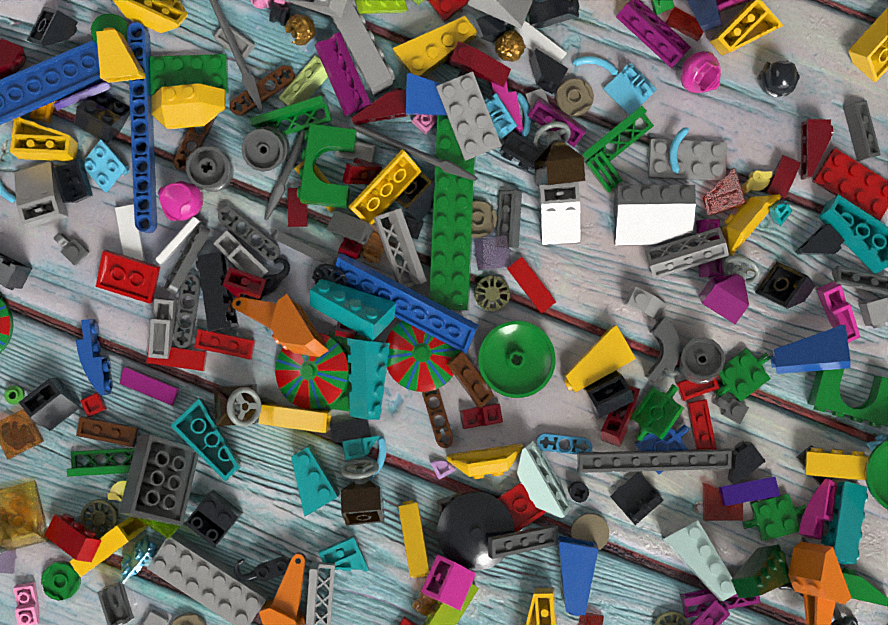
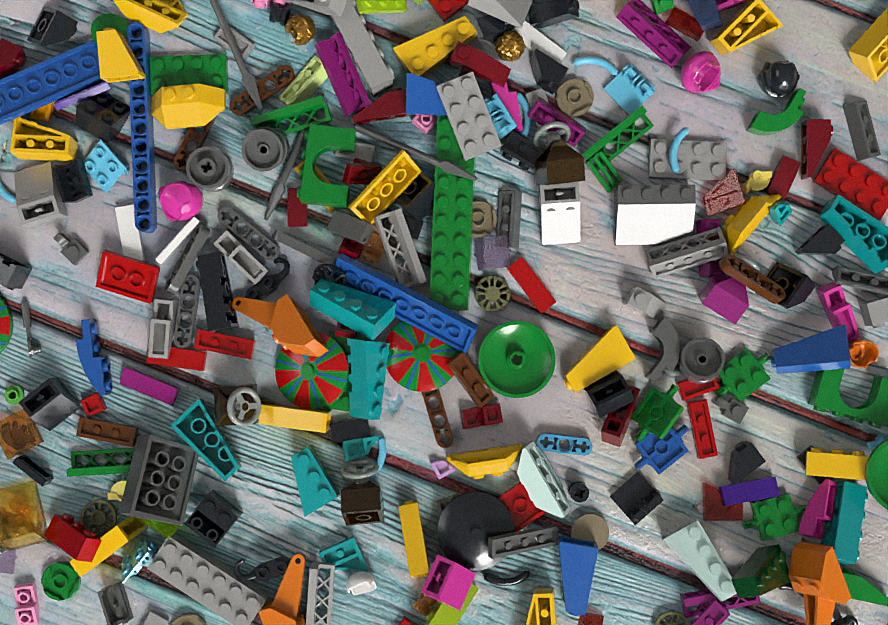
(32, 349): none -> dark grey piece
(33, 470): none -> black tile
(242, 282): dark red slope -> none
(361, 583): none -> white hair
(506, 581): none -> black piece
(654, 460): dark grey tile -> none
(735, 267): none -> reddish brown beam
(771, 124): none -> green arch
(863, 353): none -> orange hair

